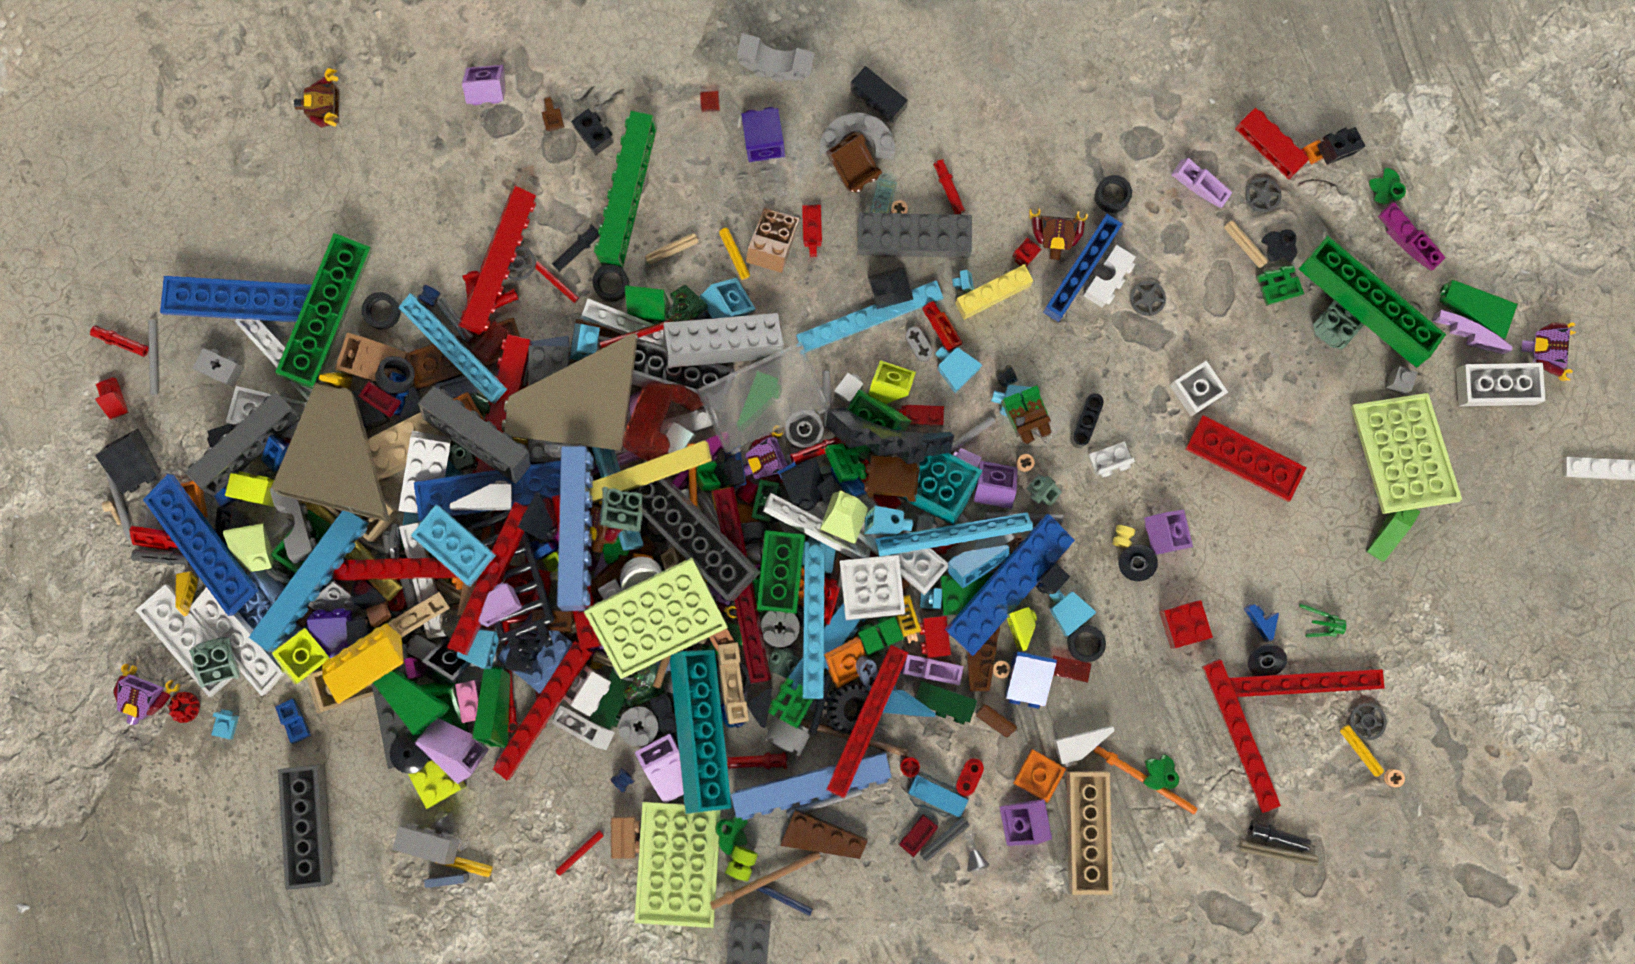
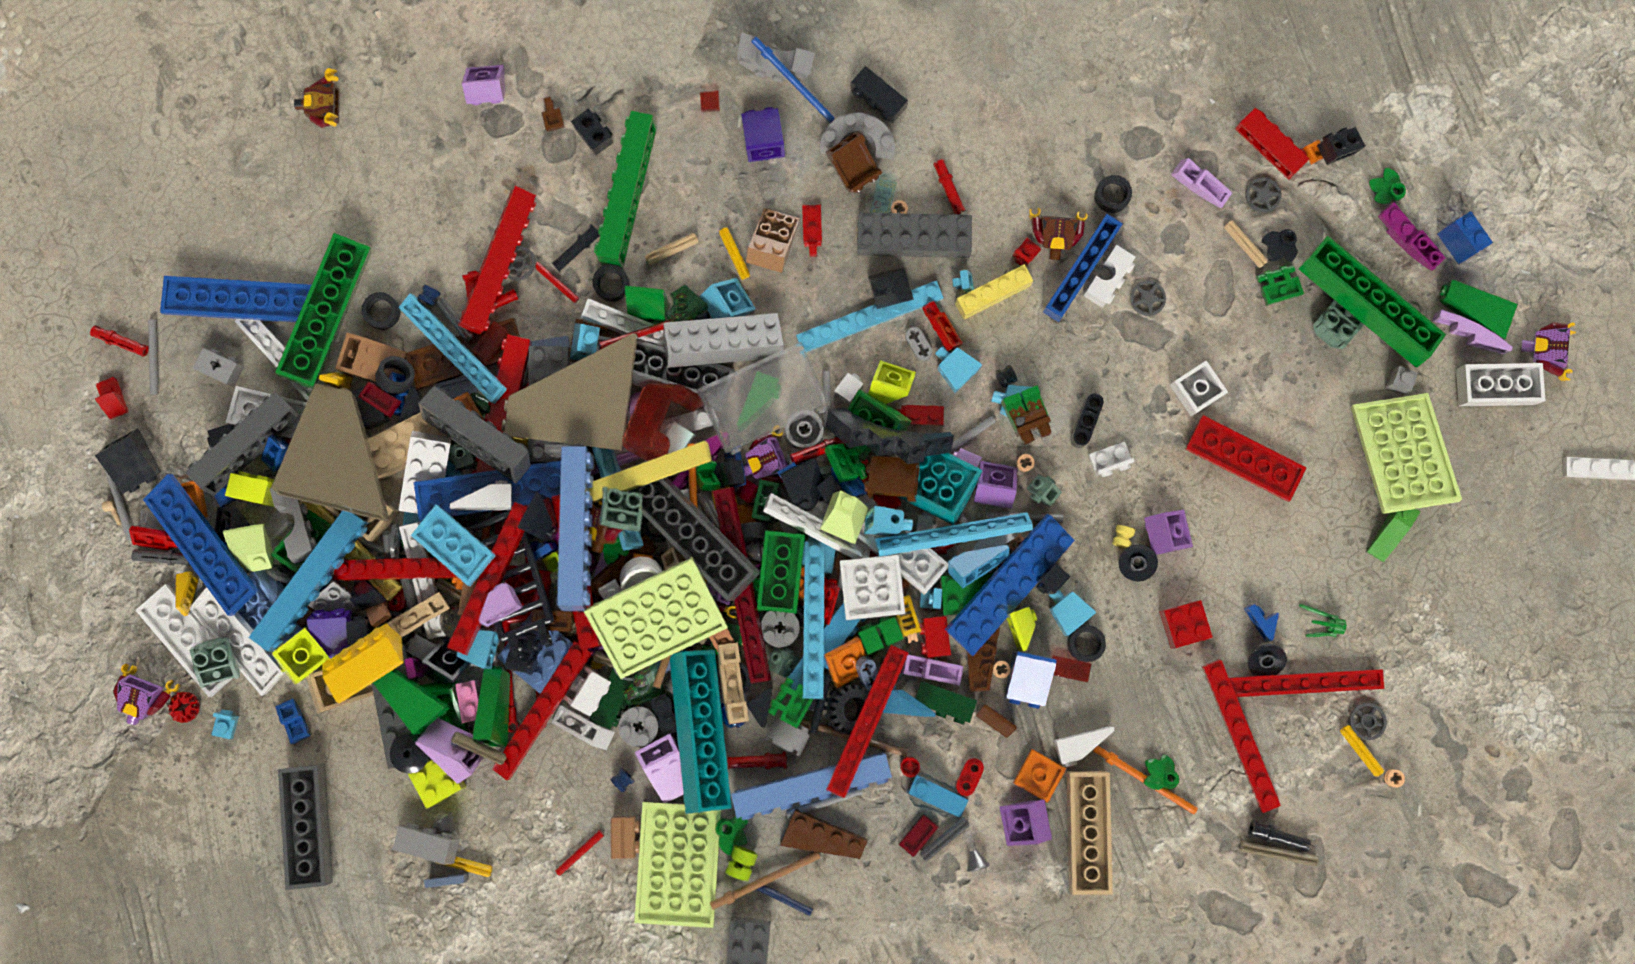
(478, 748): none -> dark tan axle
(768, 54): none -> blue bar
(1464, 237): none -> blue slope

